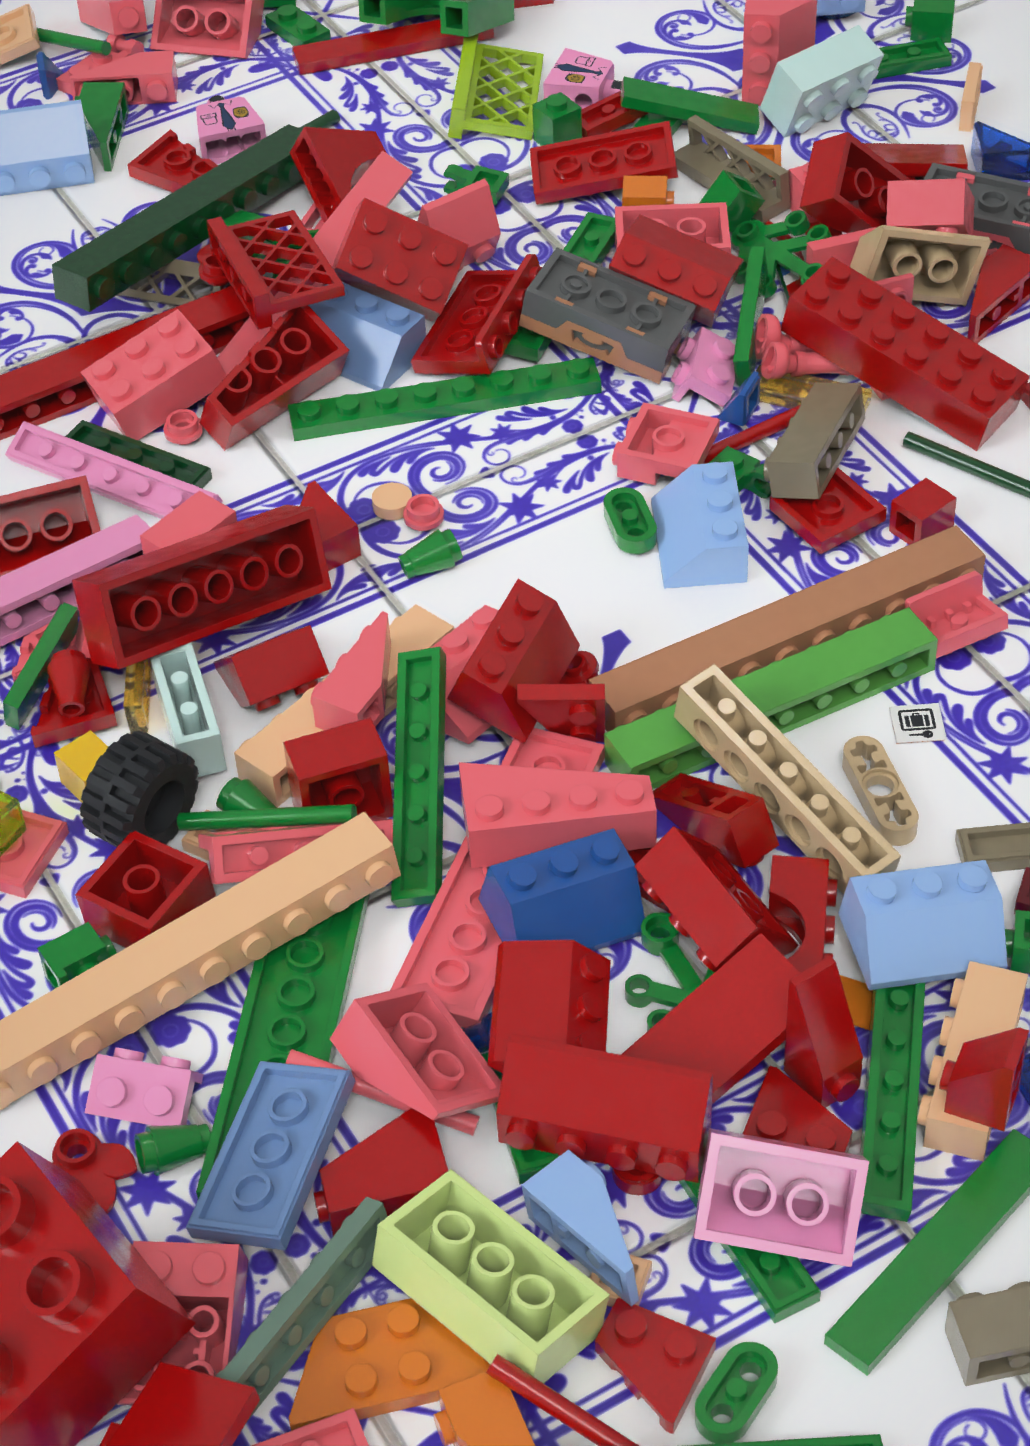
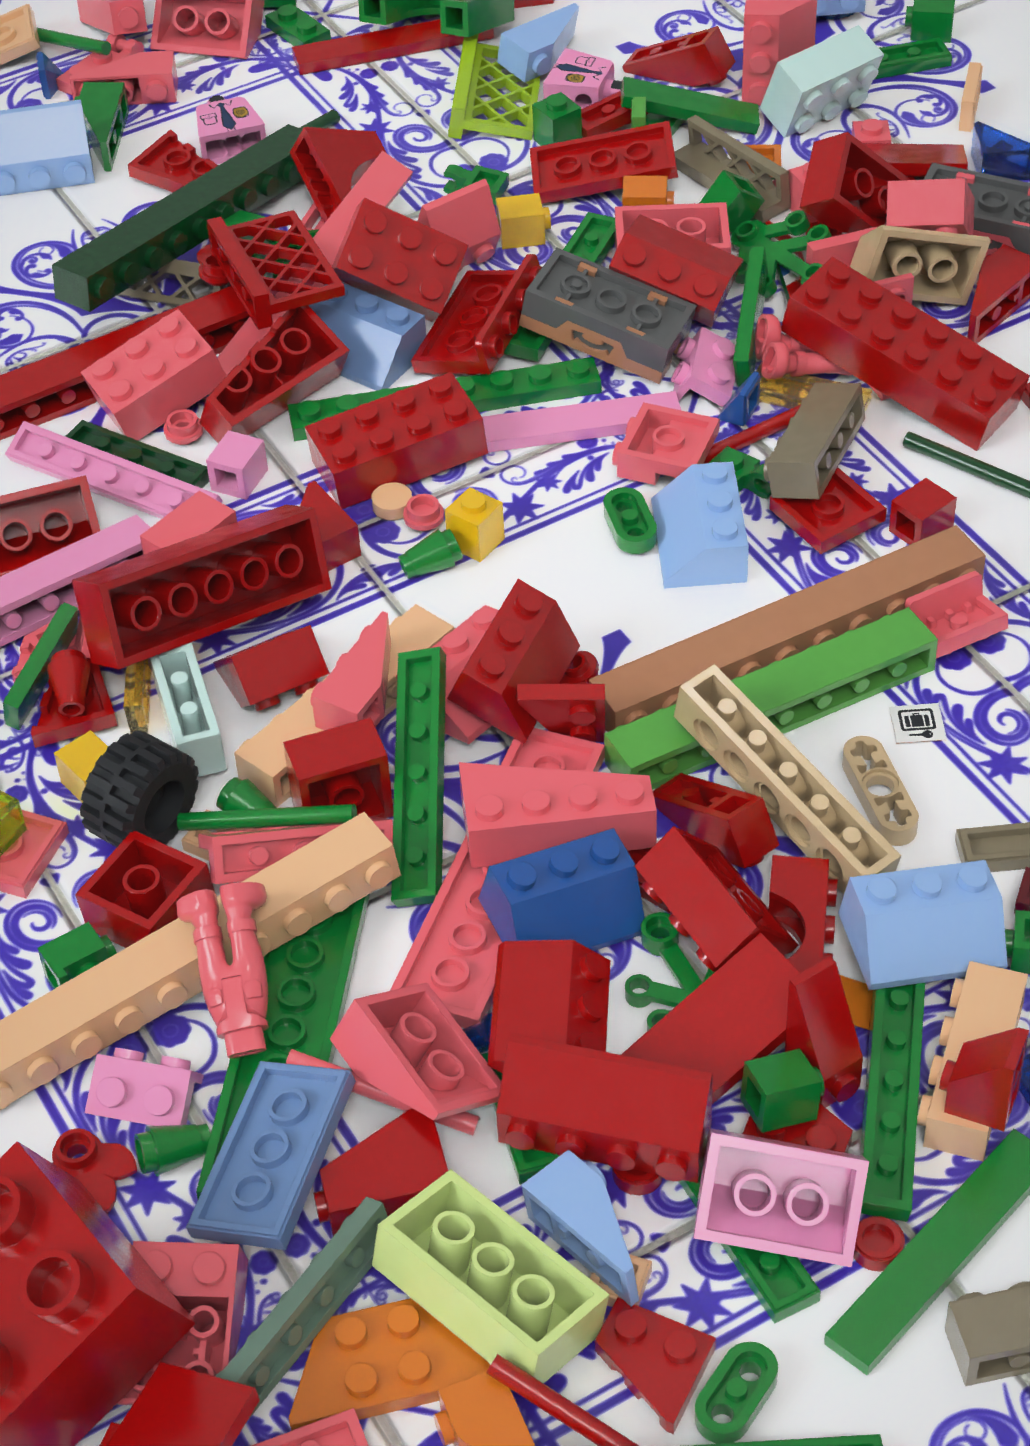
(237, 465): none -> bright pink brick
(238, 991): none -> coral piece
(396, 439): none -> red brick
(476, 523): none -> yellow brick
(522, 220): none -> yellow brick
(537, 45): none -> light blue slope
(568, 422): none -> bright pink tile
(638, 113): none -> bright green tile
(684, 60): none -> red slope
(781, 1090): none -> green brick
(871, 131): none -> coral plate
(878, 1242): none -> red tile

